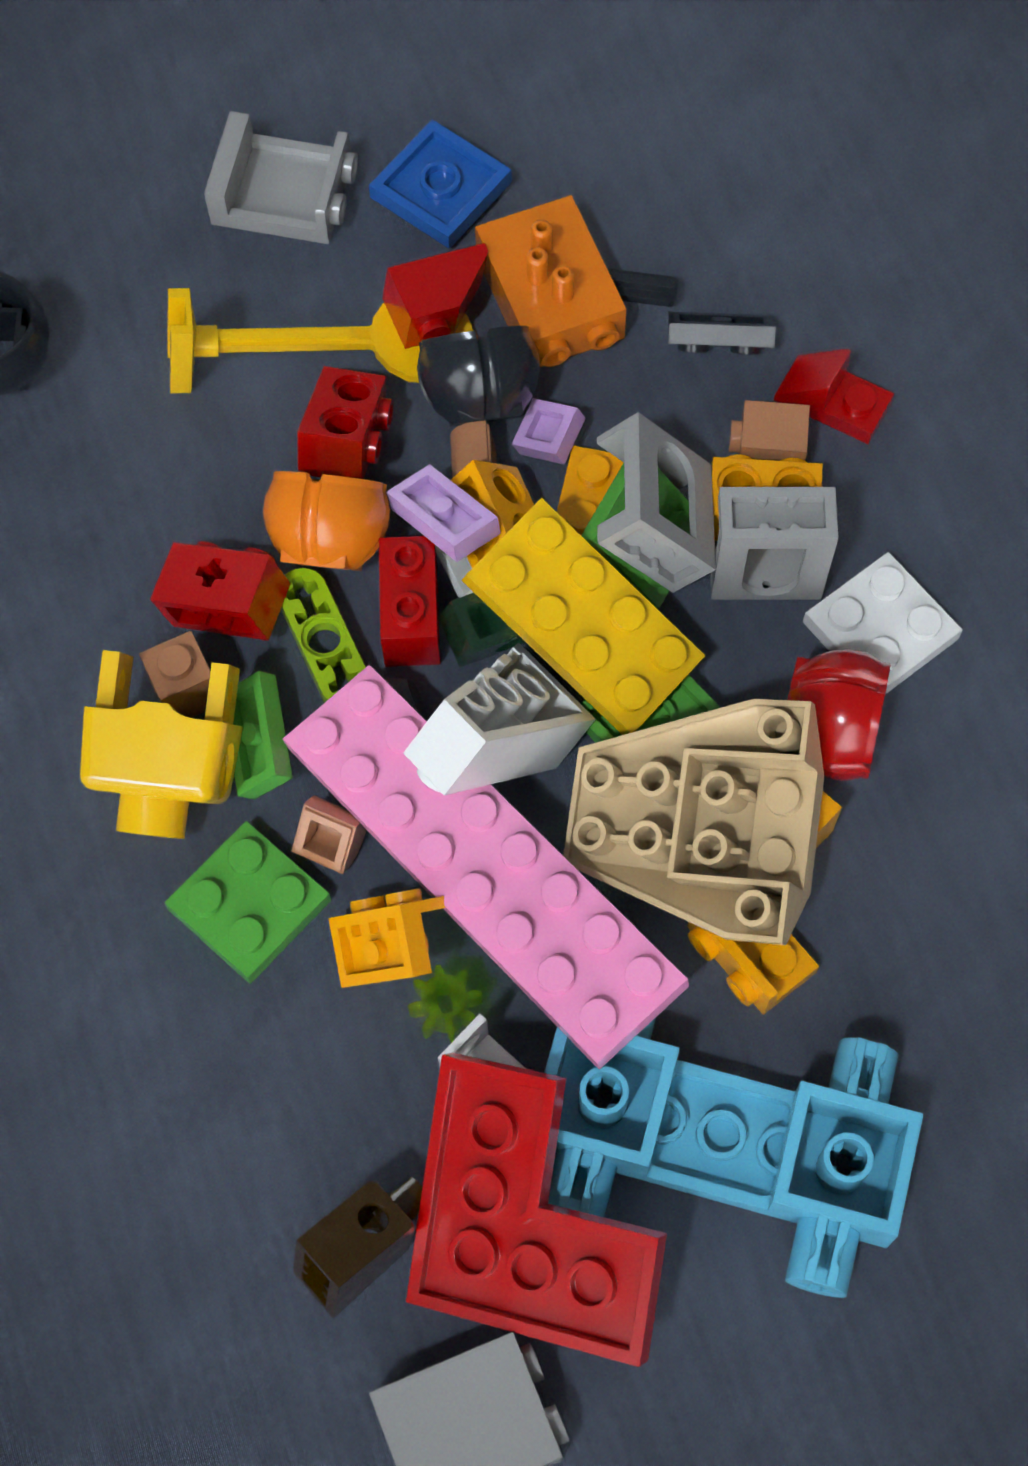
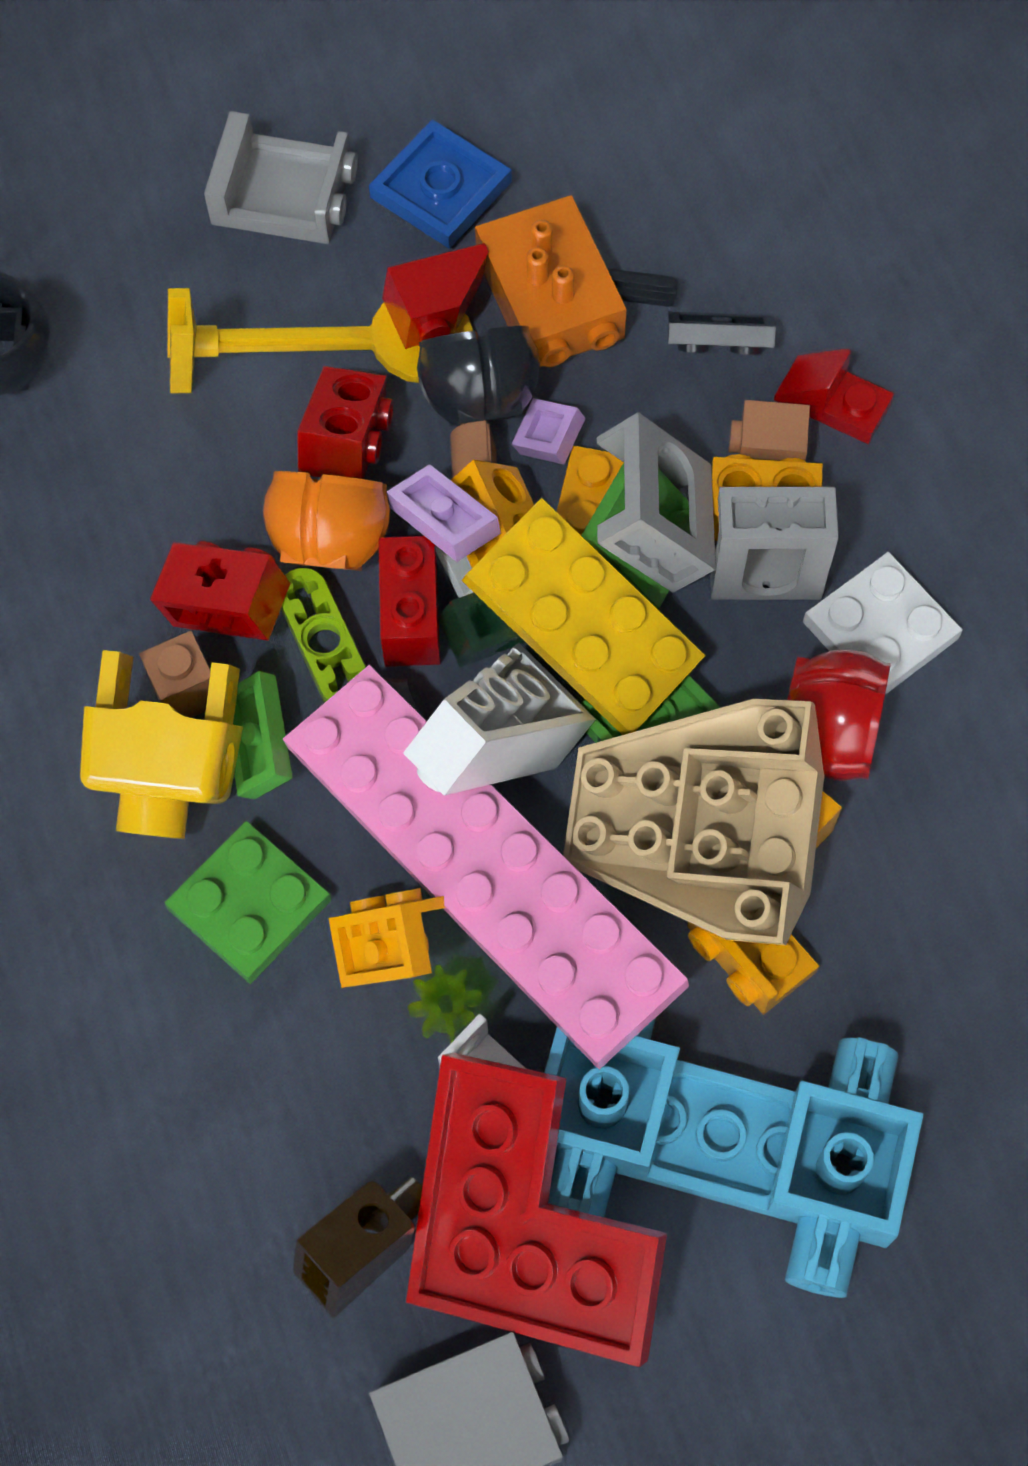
(328, 834): nougat brick -> none

